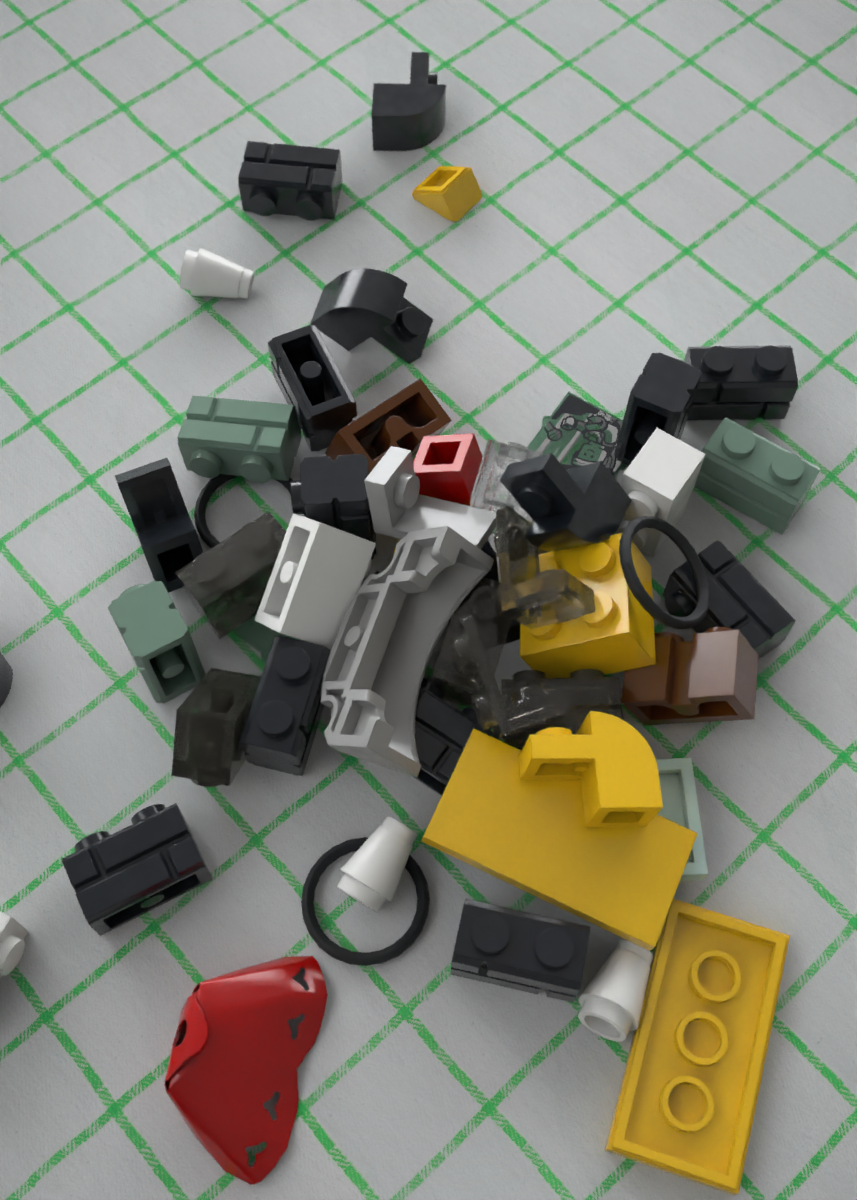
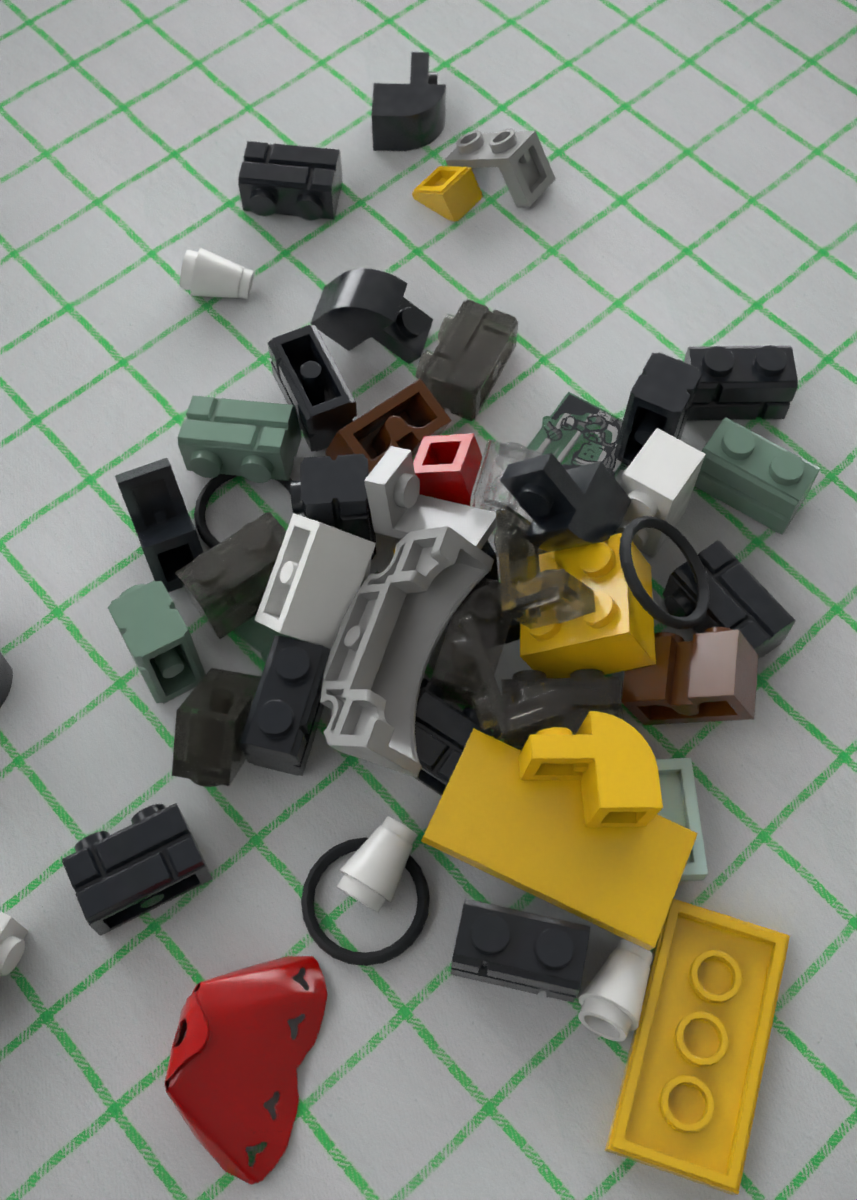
(468, 357): none -> clear smoke brick
(516, 155): none -> light grey bracket

